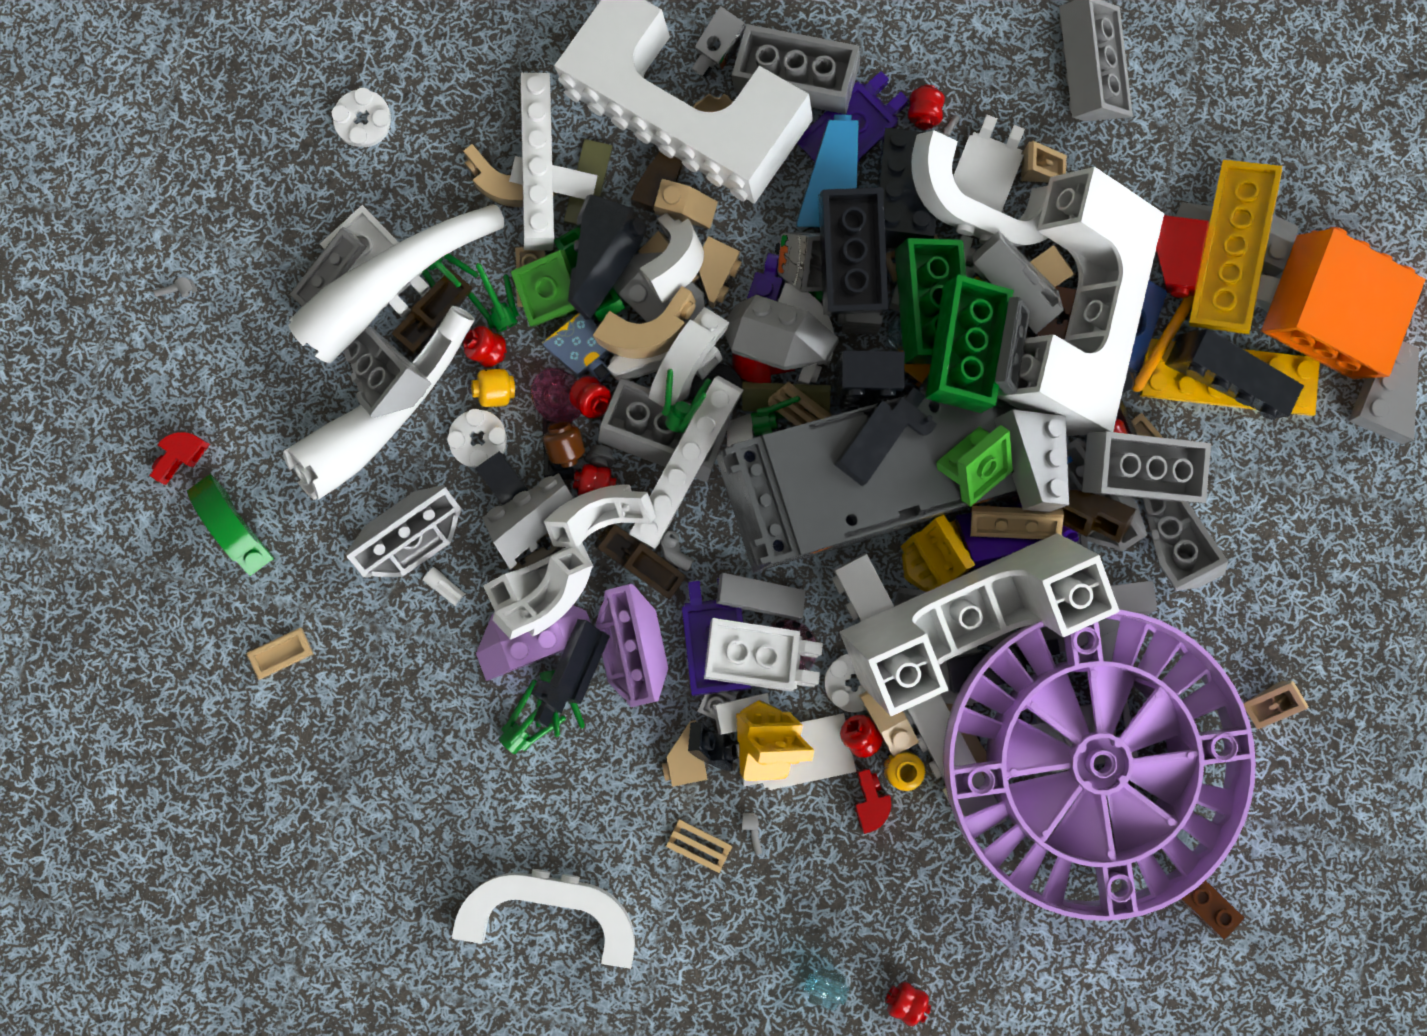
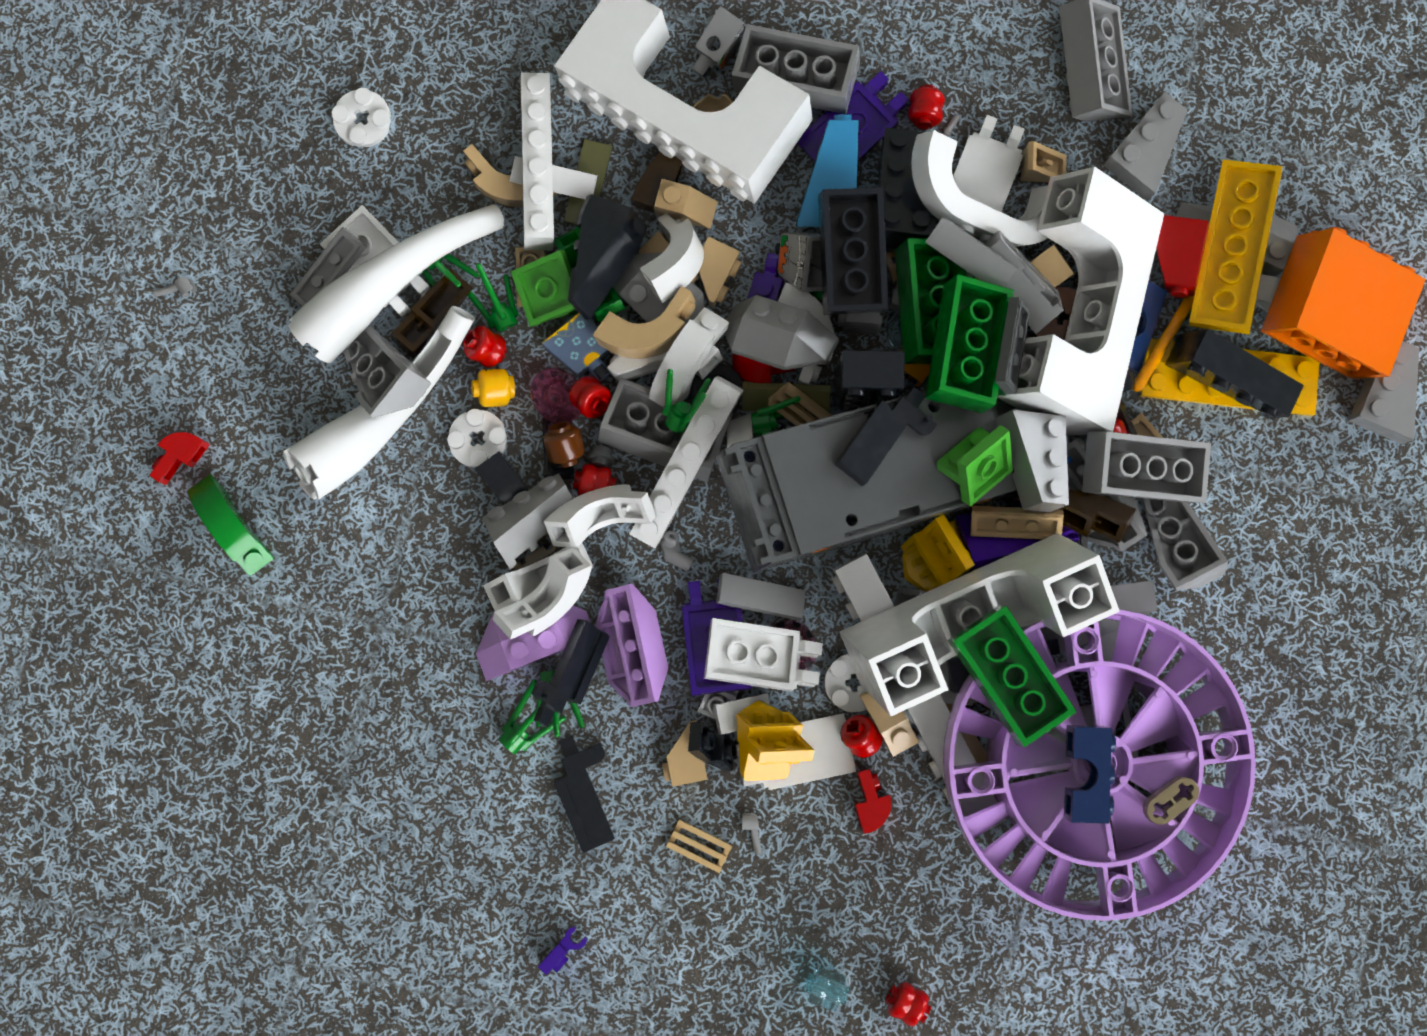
(280, 653): tan tile -> none
(406, 534): light grey wedge -> none
(442, 585): white piece -> none
(557, 958): none -> dark purple plate
(564, 892): white arch -> none
(580, 795): none -> black piece
(640, 560): dark brown slope -> none
(904, 771): yellow head -> none
(970, 253): none -> light grey tile
(1012, 676): none -> green brick
(1092, 800): none -> dark blue arch
(1146, 150): none -> light grey wedge
(1166, 794): none -> dark tan beam
(1212, 910): reddish brown brick -> none
(1275, 704): tan slope -> none

